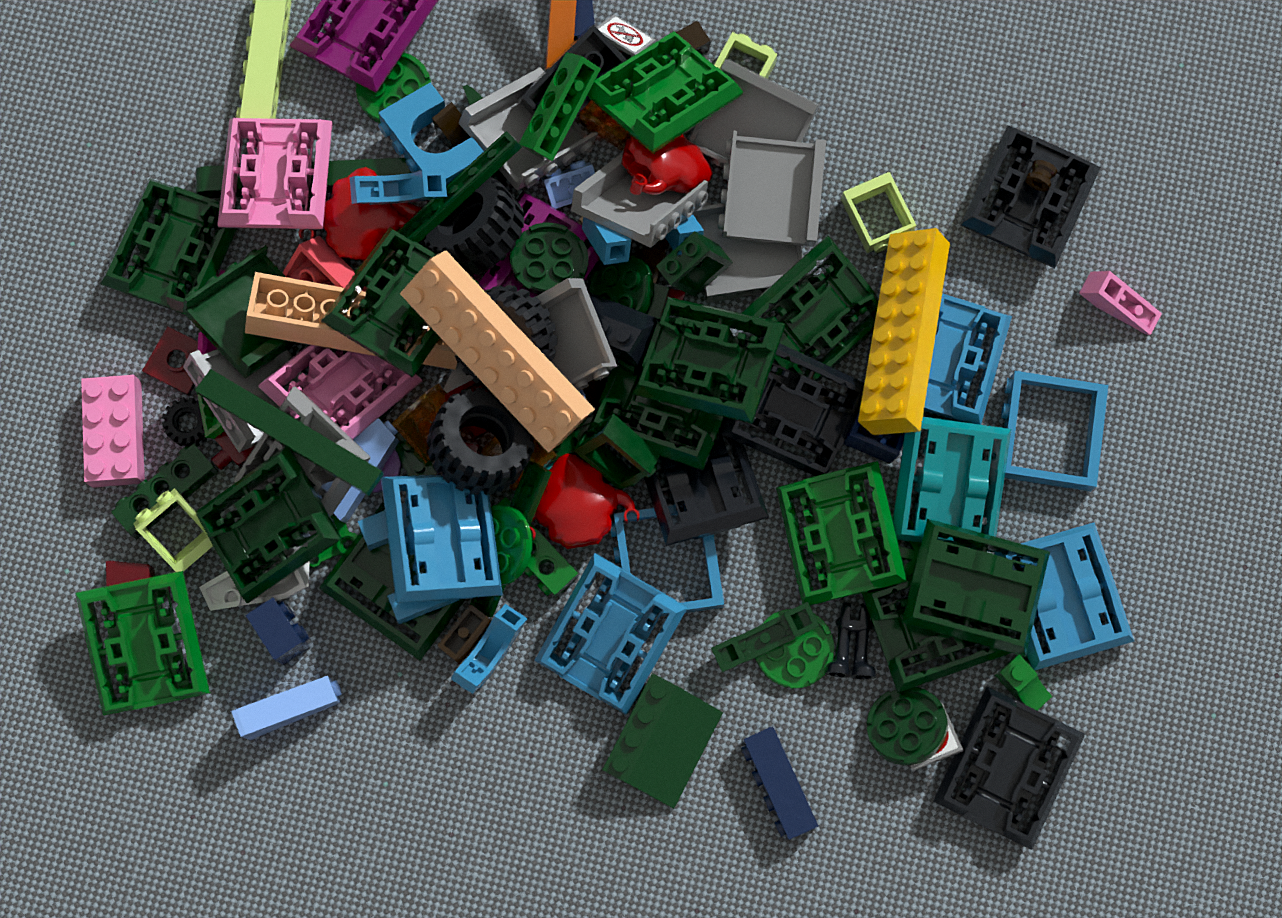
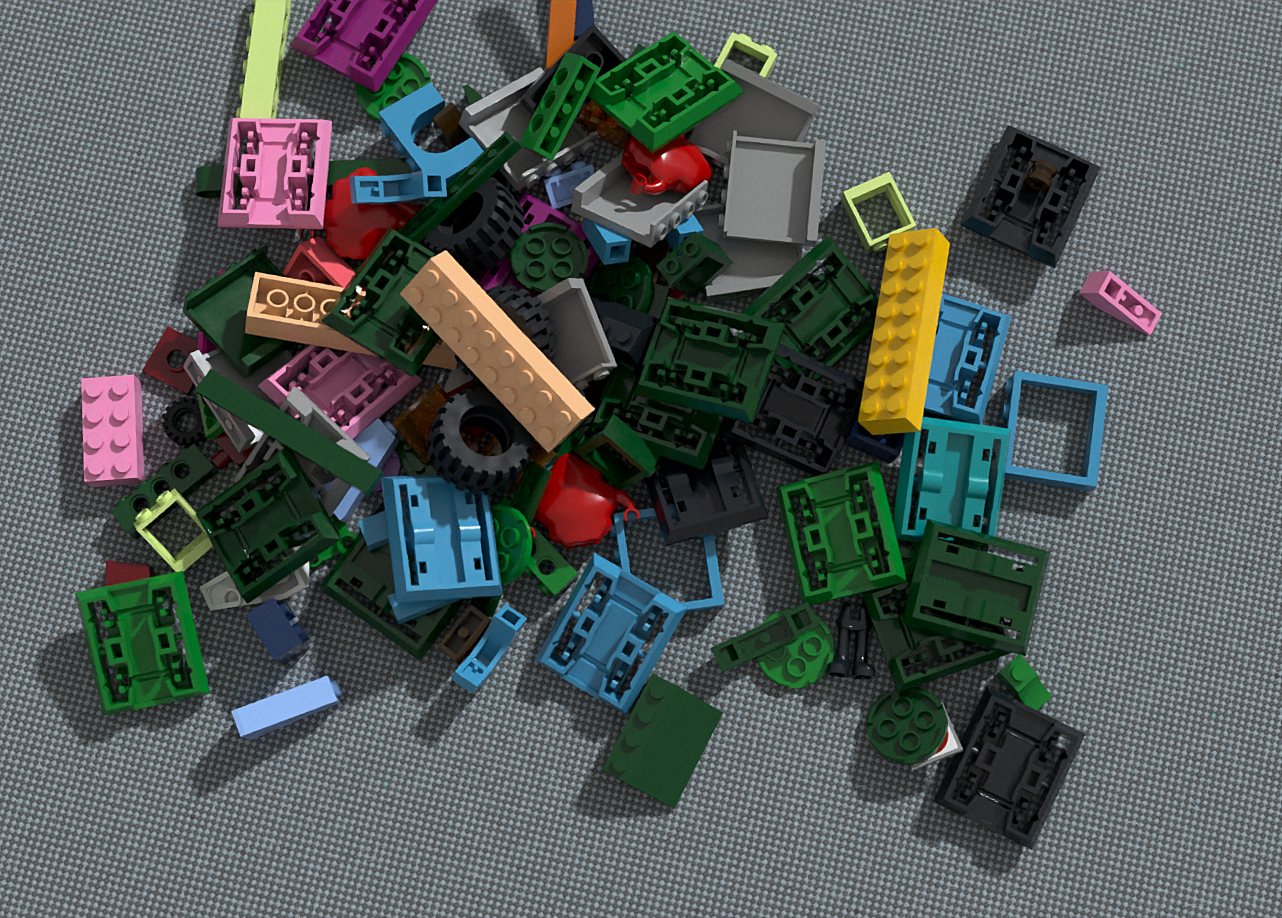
(170, 249): dark green piece -> none
(625, 36): piece -> none
(696, 37): dark brown panel -> none
(779, 783): dark blue brick -> none
(1074, 601): dark azure piece -> none

